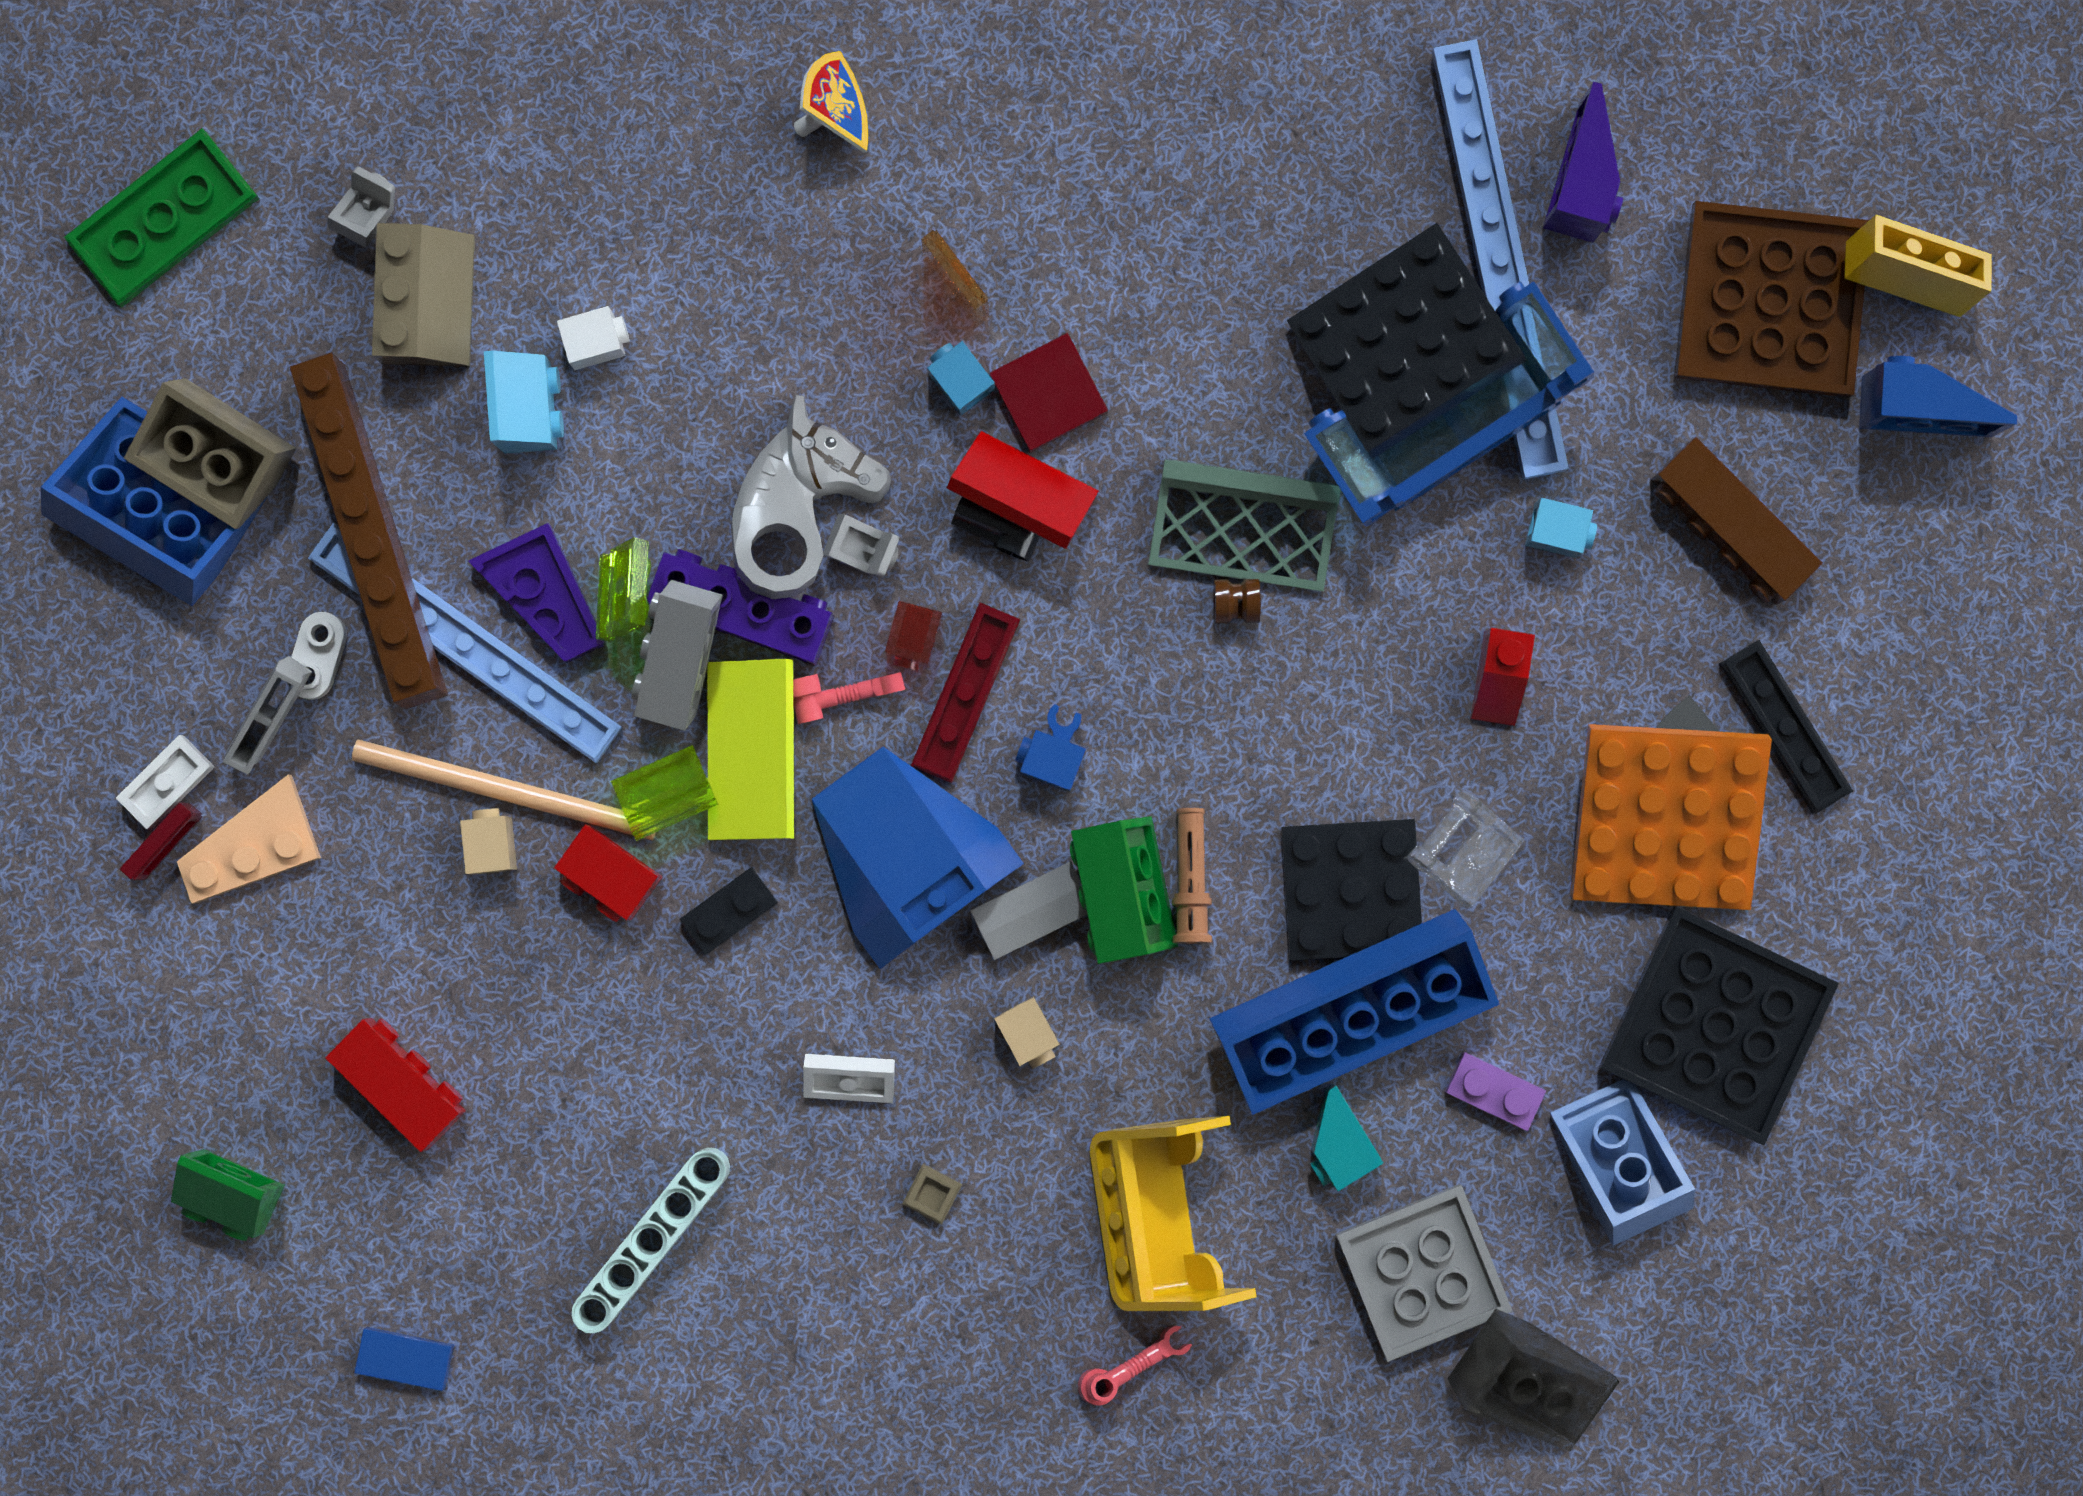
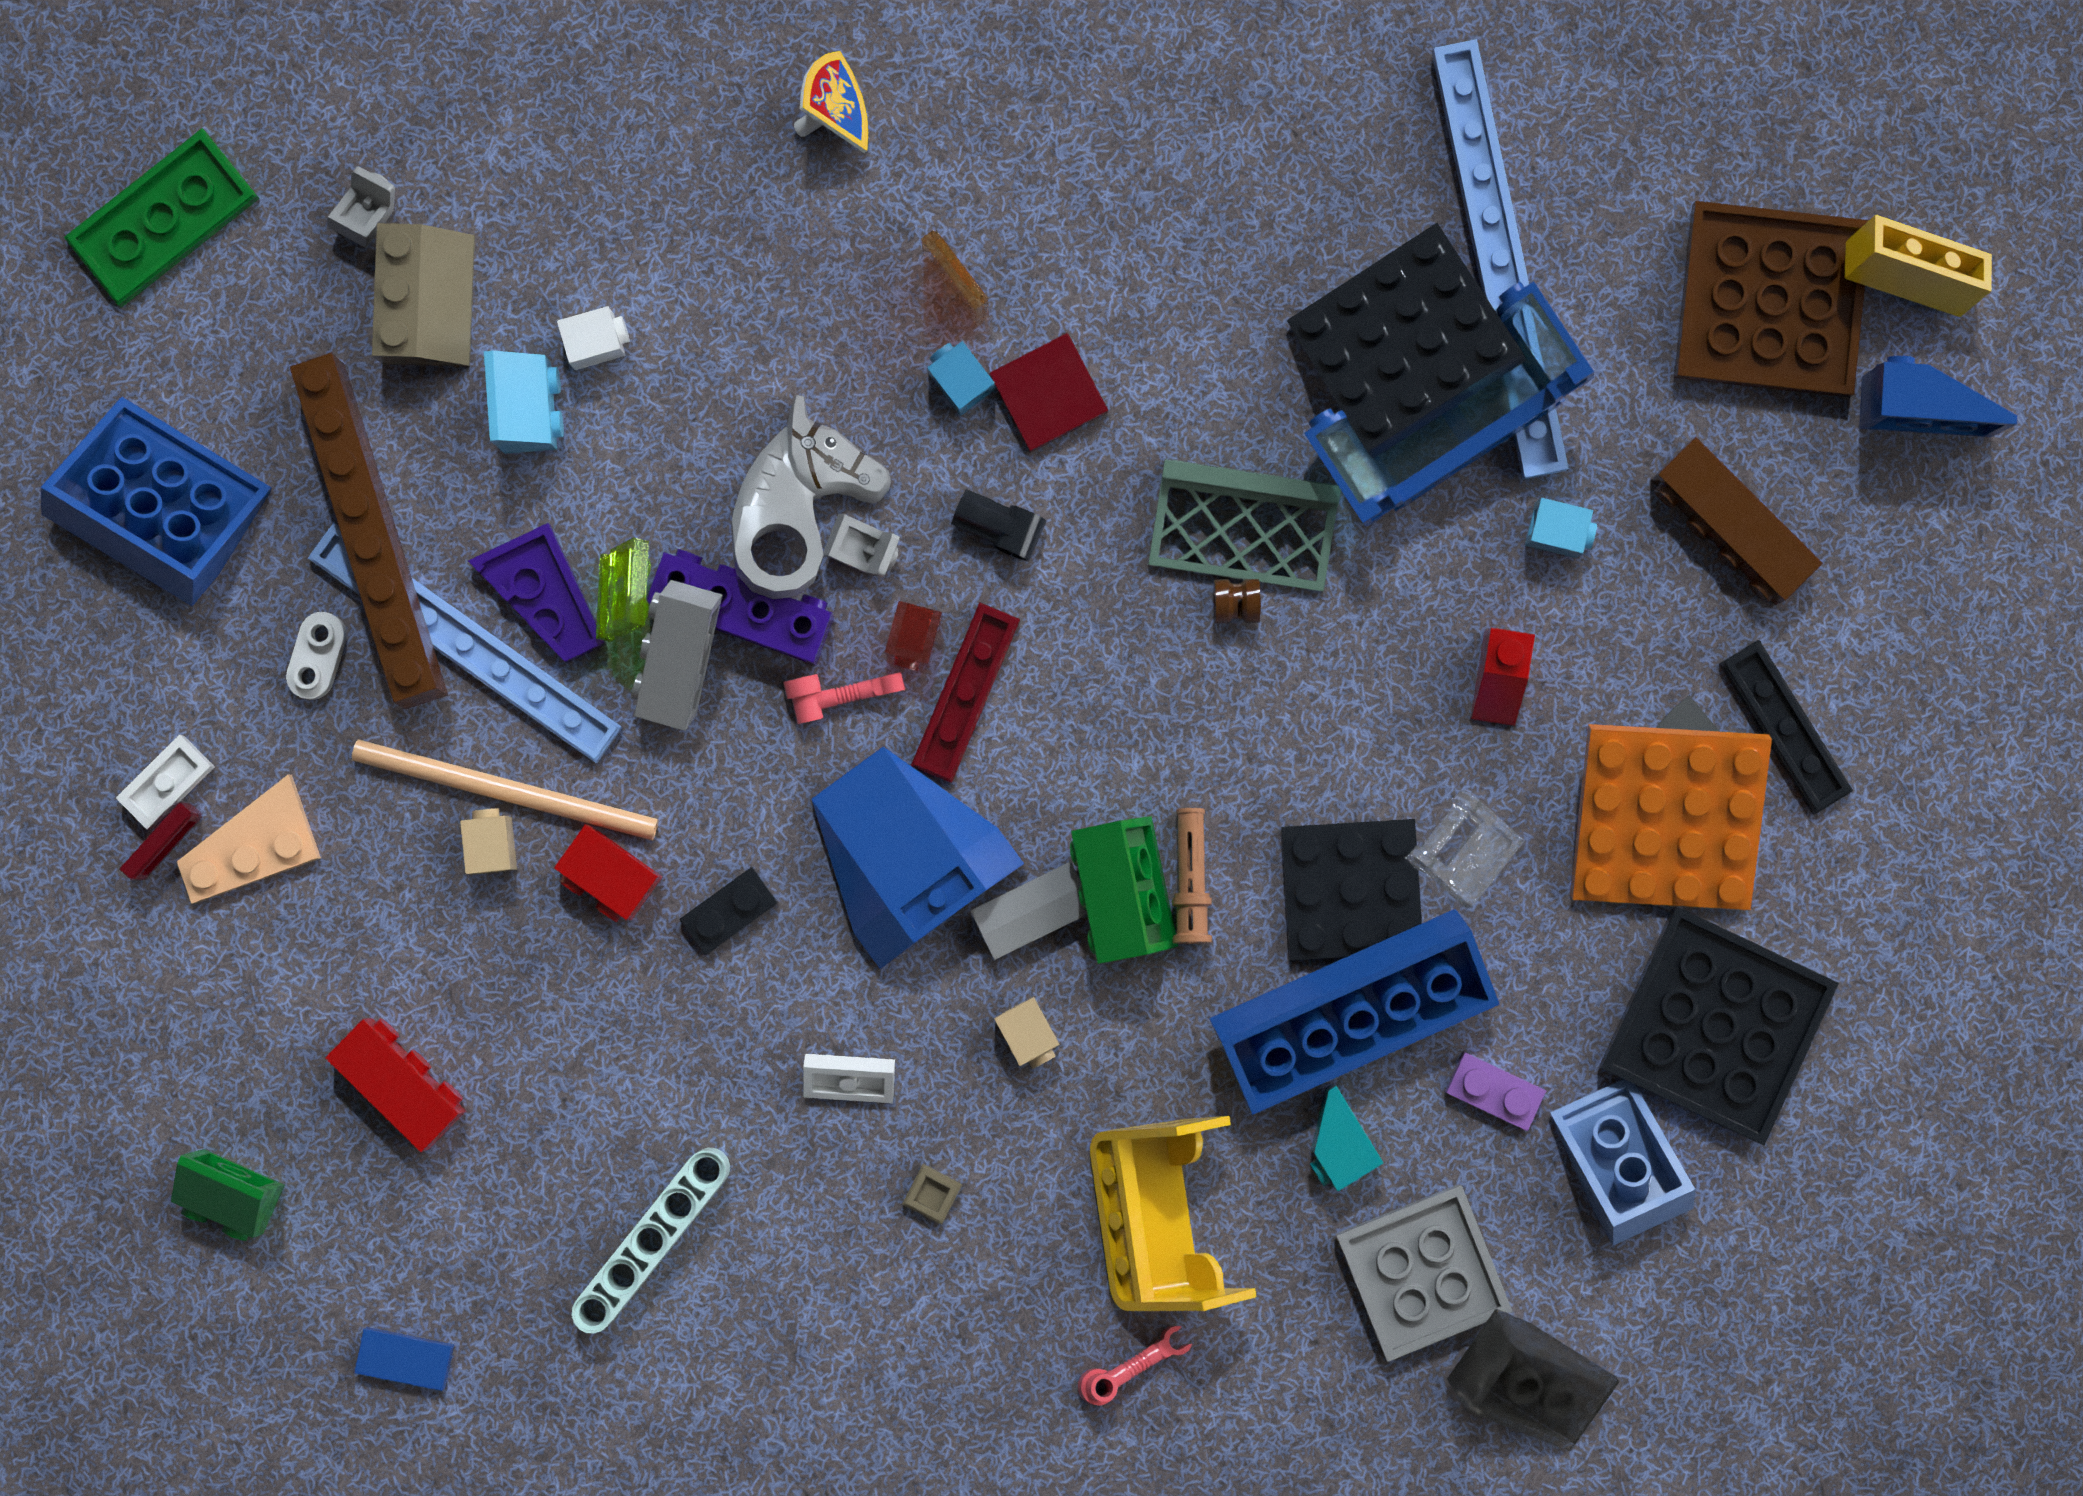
(208, 452): dark tan slope -> none
(238, 754): light grey piece -> none
(664, 792): clear neon green plate -> none
(751, 749): neon yellow tile -> none
(1022, 489): red tile -> none
(1052, 757): blue brick -> none
(1588, 177): dark purple slope -> none

